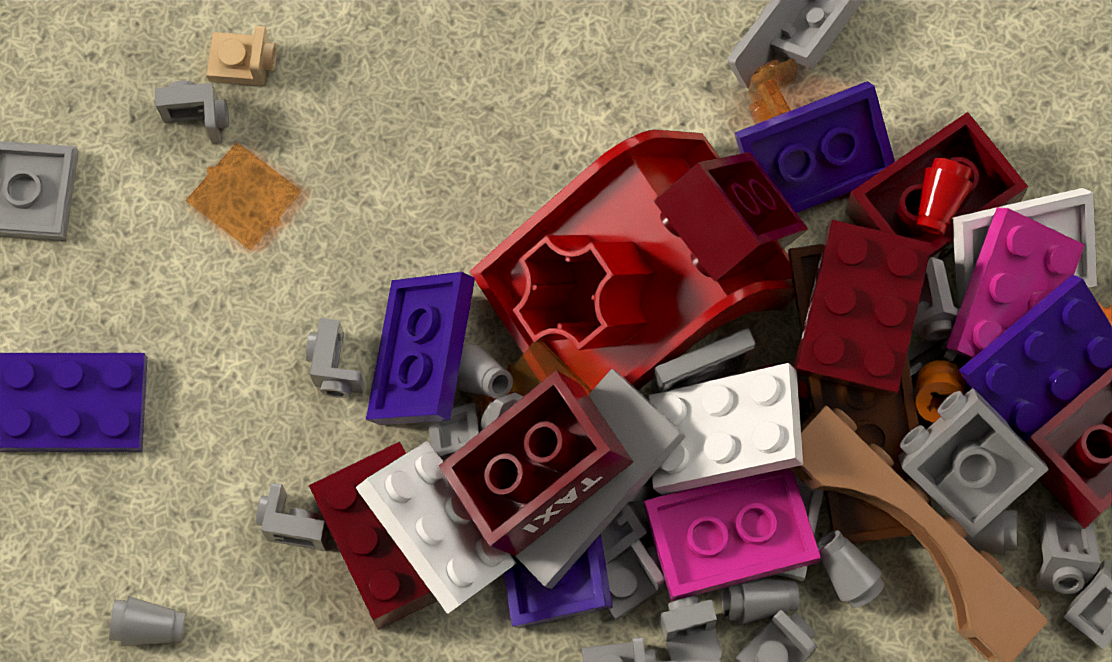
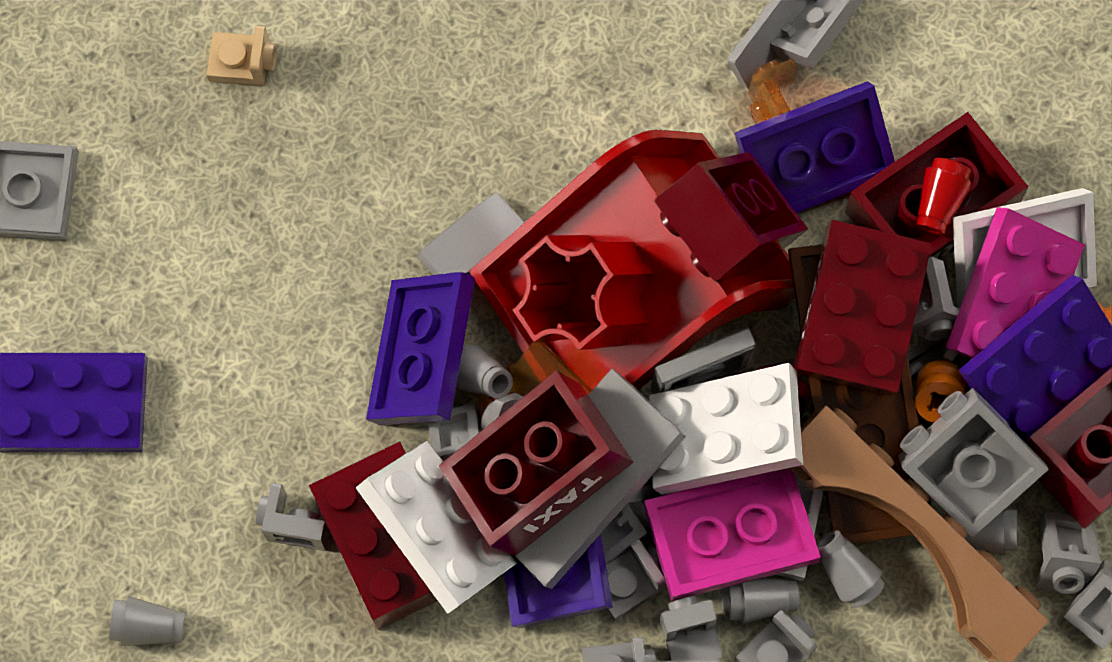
(192, 102): light grey bracket -> none
(243, 196): clear orange piece -> none
(324, 352): light grey bracket -> none
(471, 237): none -> light grey slope

